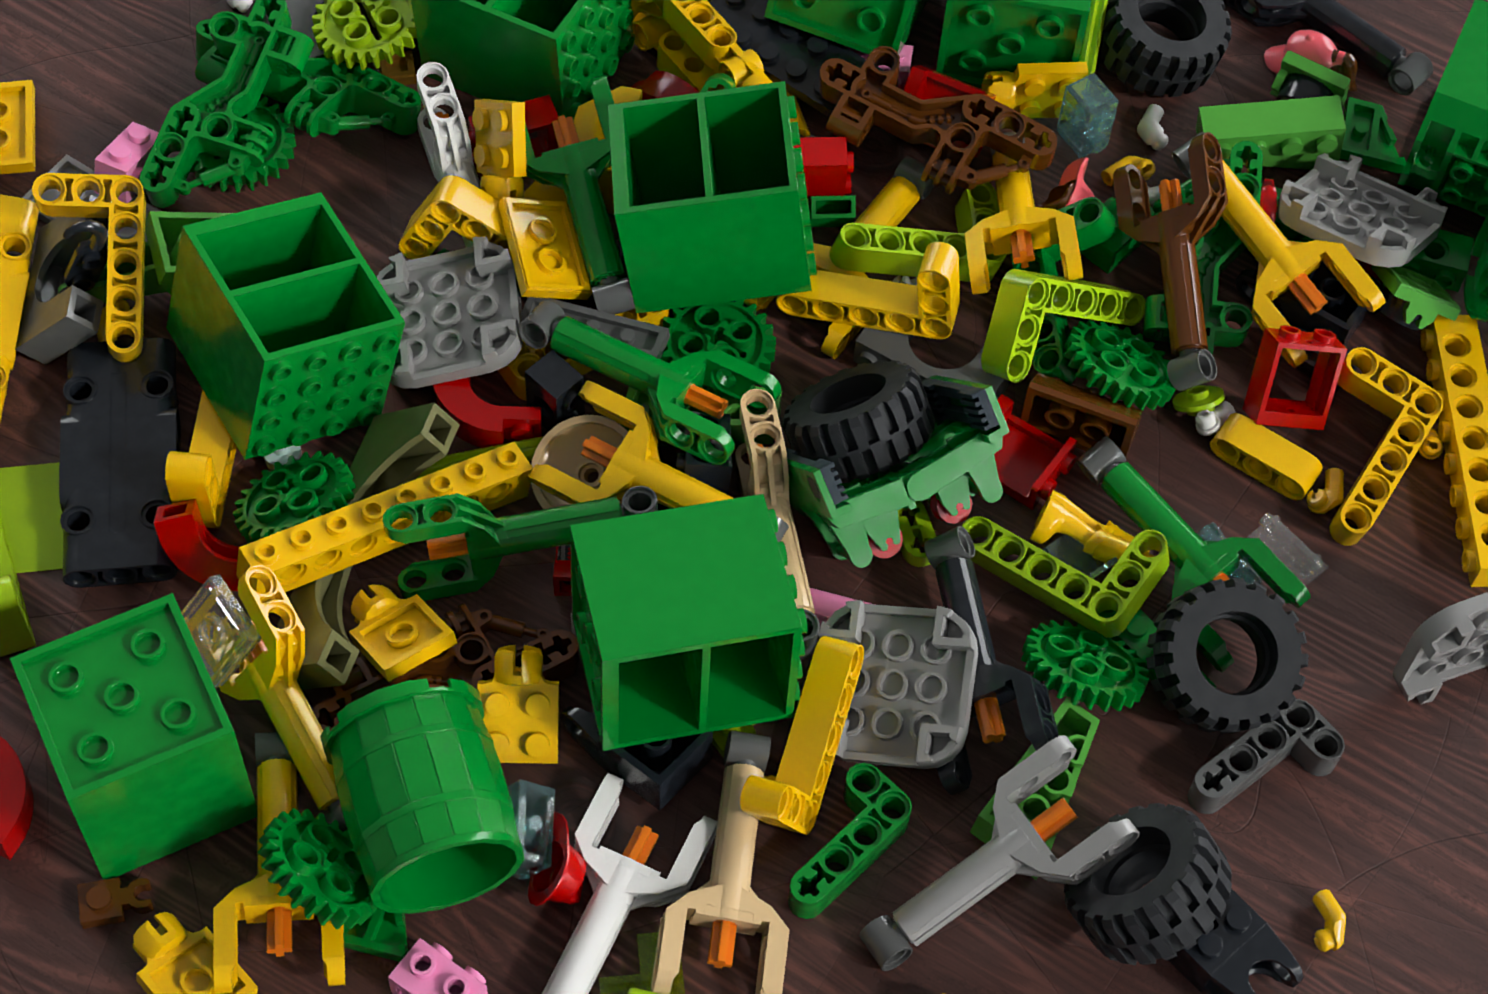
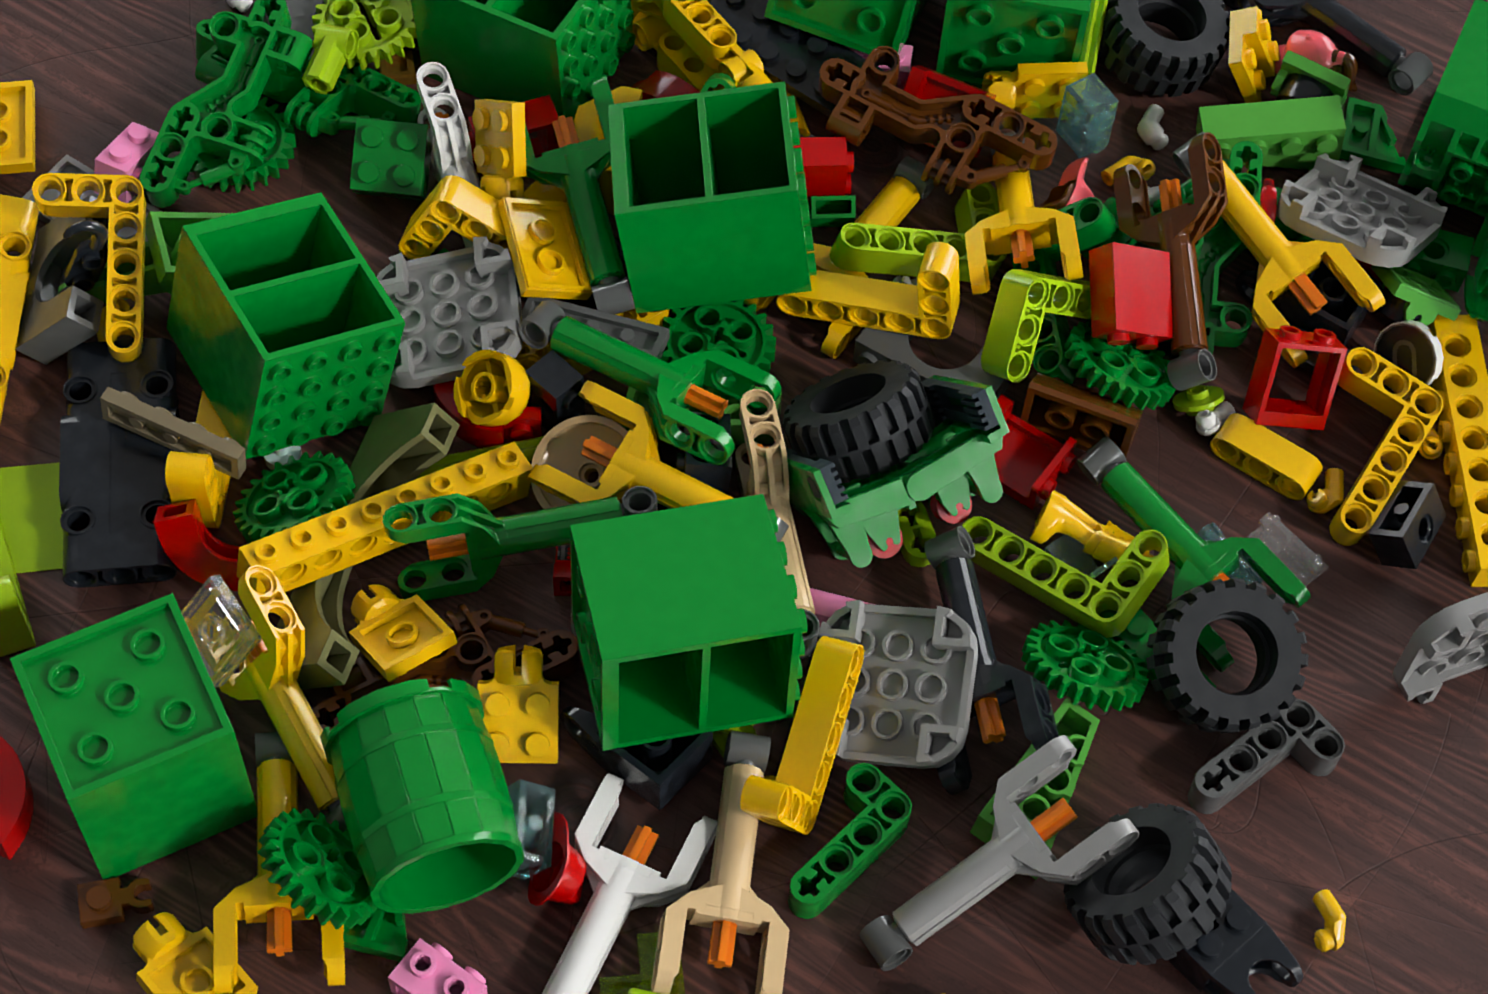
(174, 433): none -> dark tan plate
(331, 50): none -> lime piece
(391, 159): none -> green brick
(491, 388): none -> yellow cylinder
(1130, 295): none -> red brick
(1251, 52): none -> yellow plate
(1407, 524): none -> black brick
(1411, 349): none -> black tile

